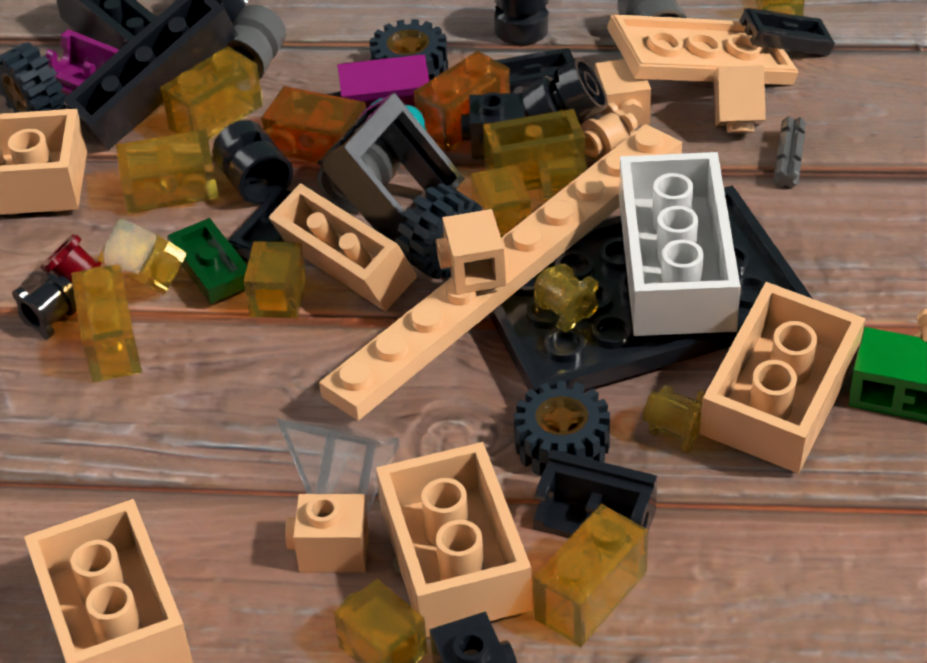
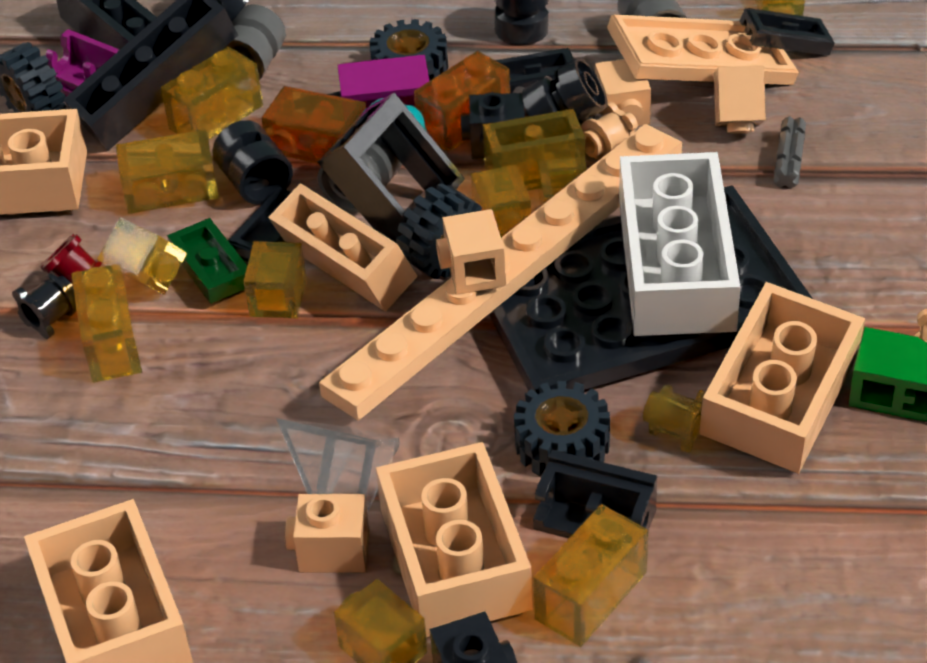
(566, 295): clear yellow brick -> none

